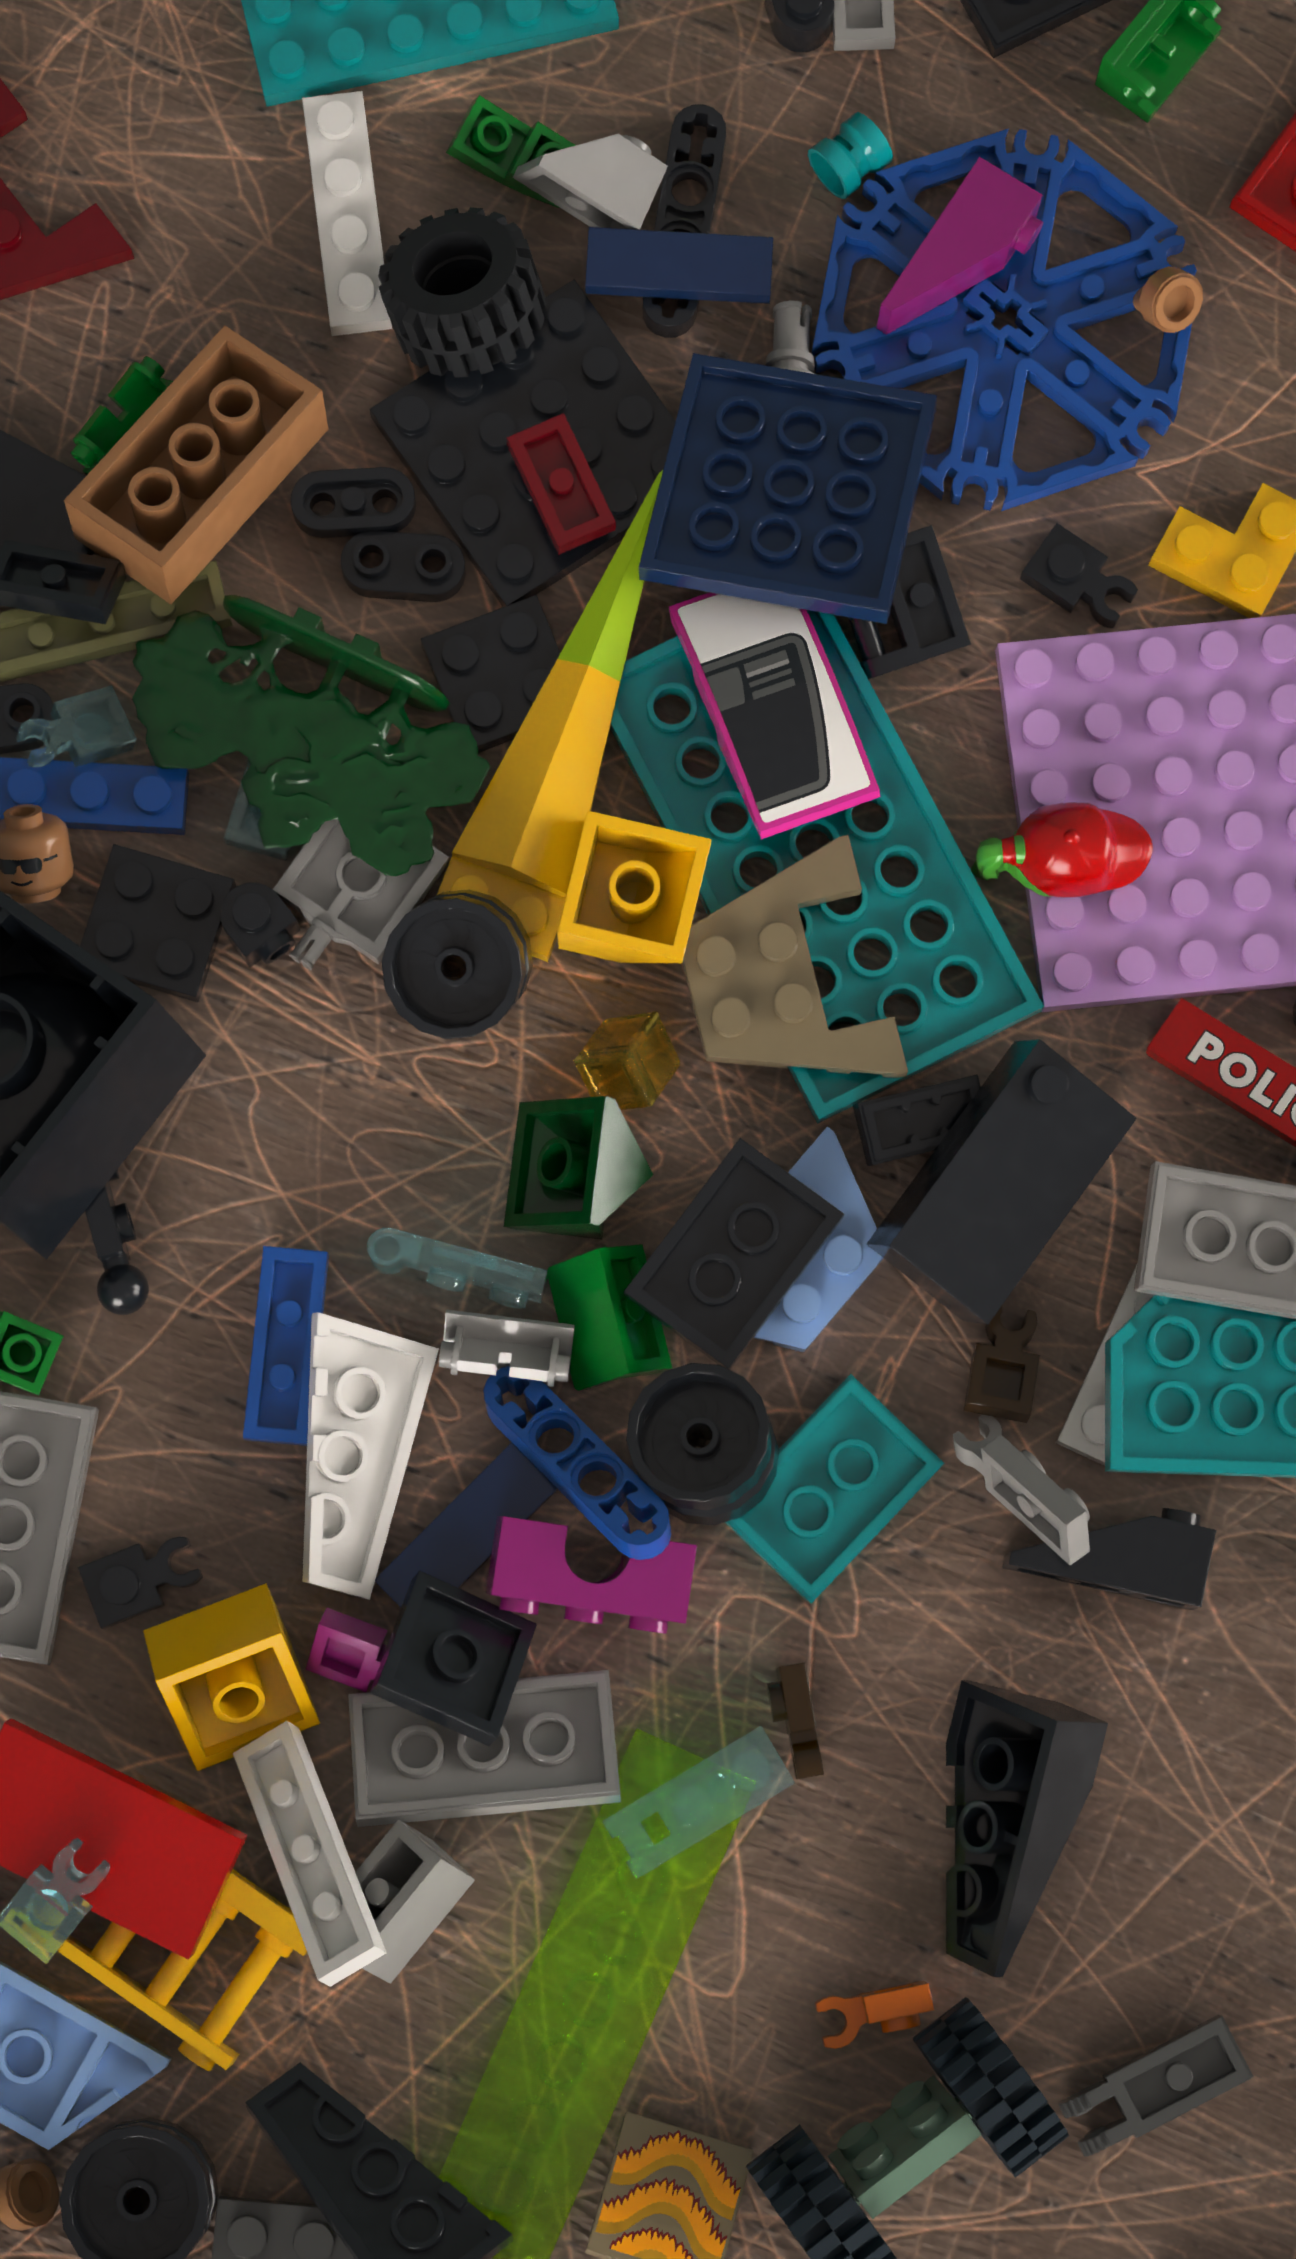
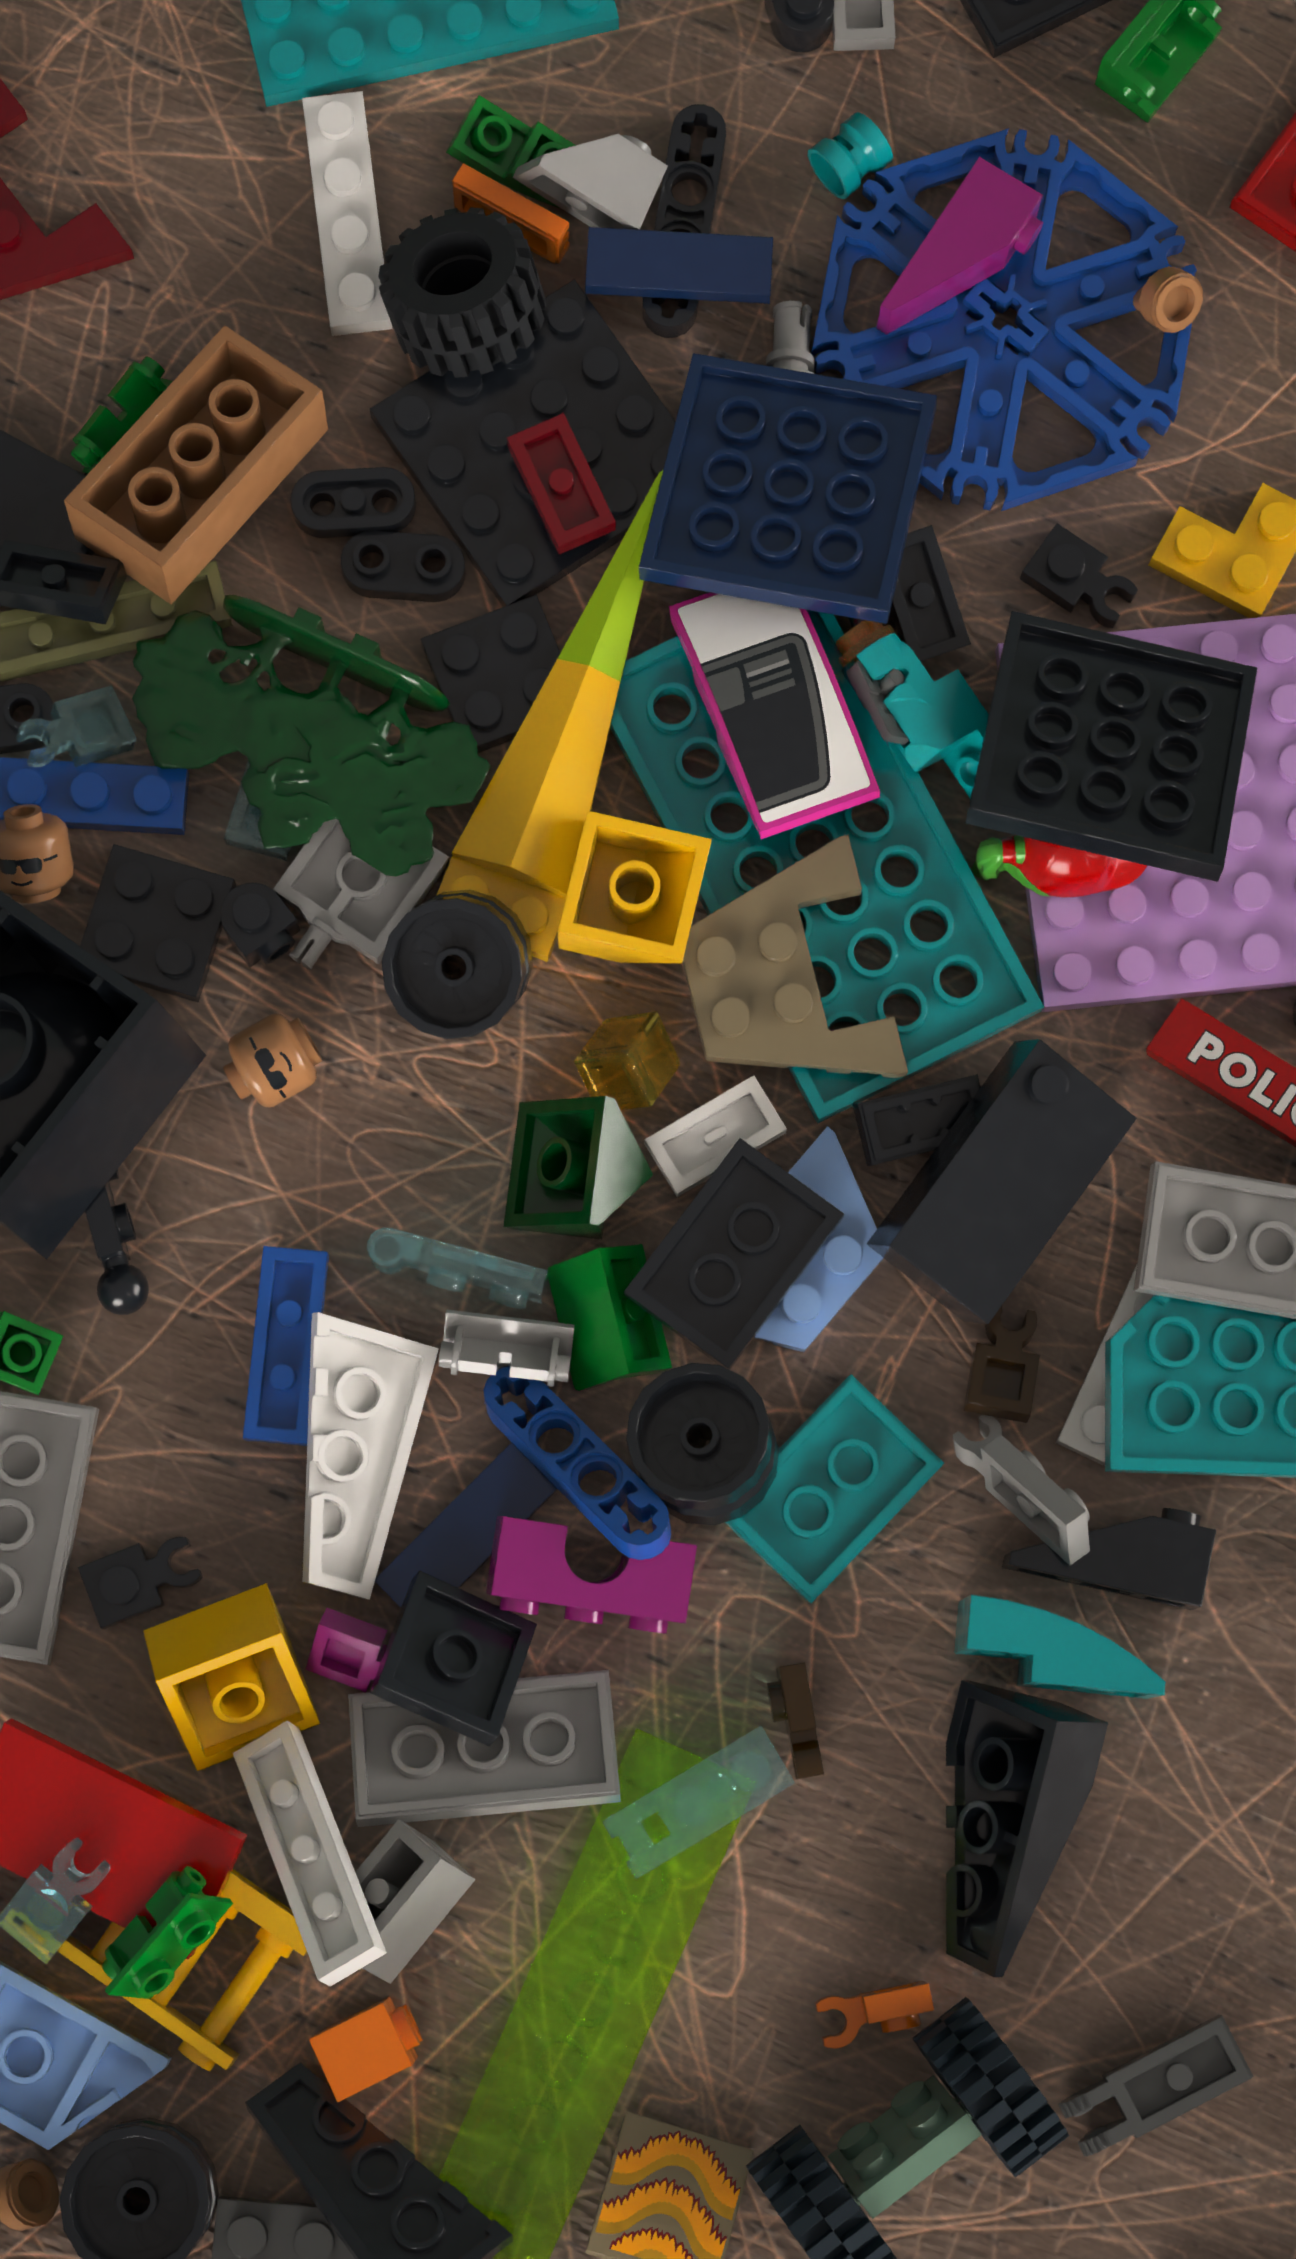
(146, 1957): none -> green hinge
(272, 1060): none -> medium nougat head
(367, 2047): none -> orange brick
(543, 229): none -> orange tile
(699, 1141): none -> white plate
(909, 708): none -> teal plate
(1051, 1650): none -> teal slope
(1113, 746): none -> black plate

